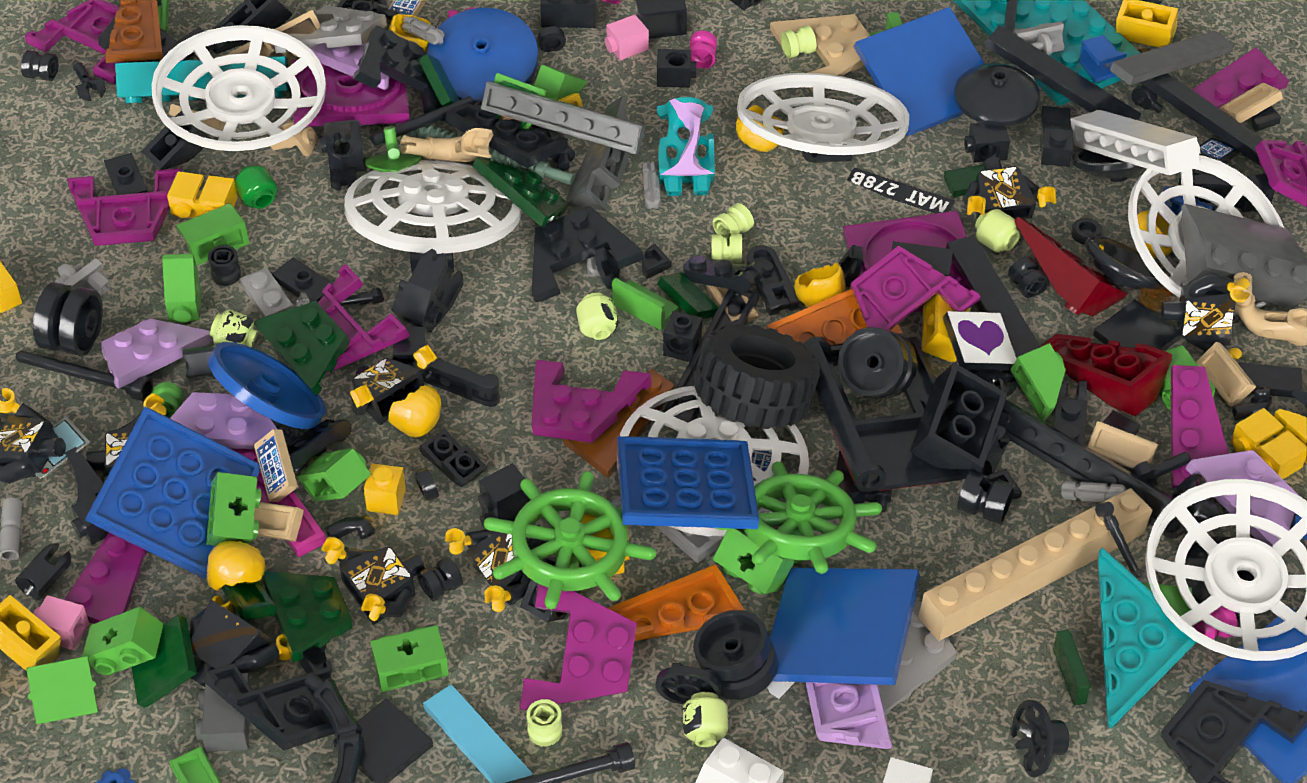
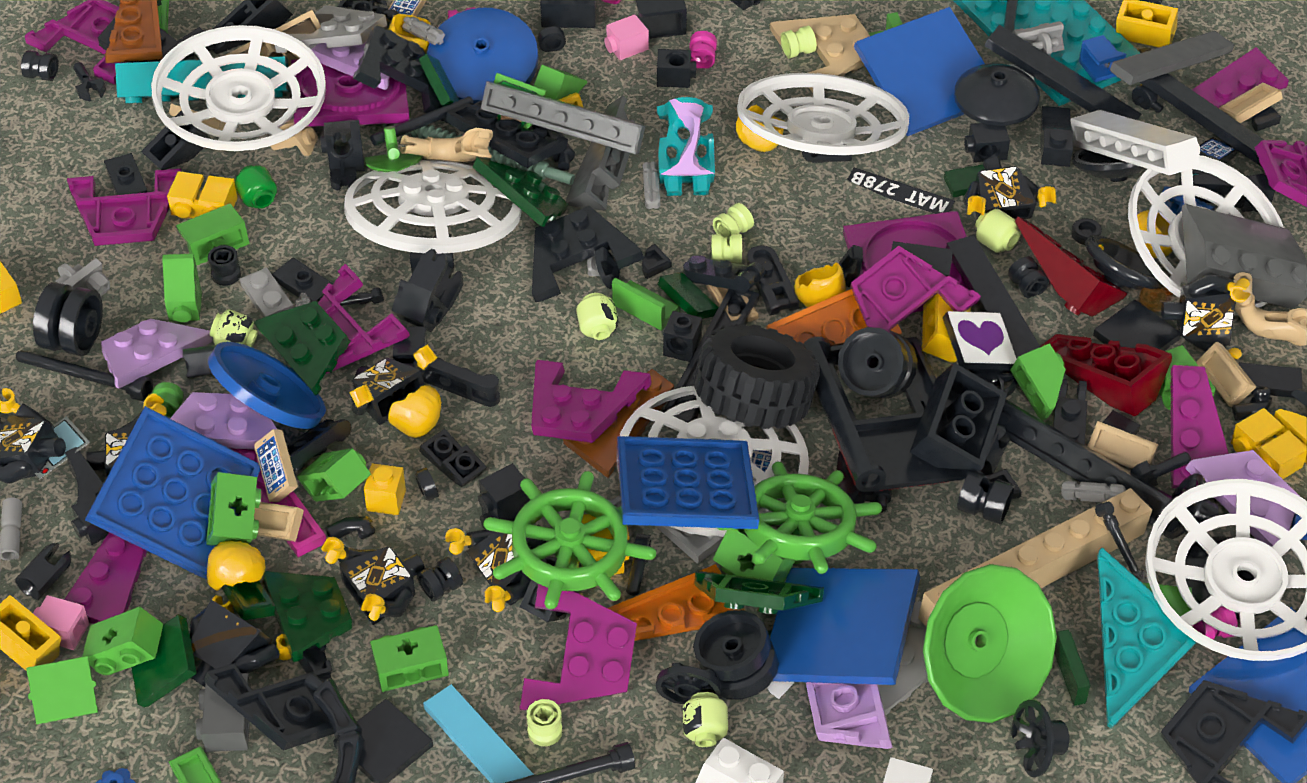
(638, 566): none -> black bar
(760, 593): none -> dark green wing
(1011, 648): none -> bright green dish

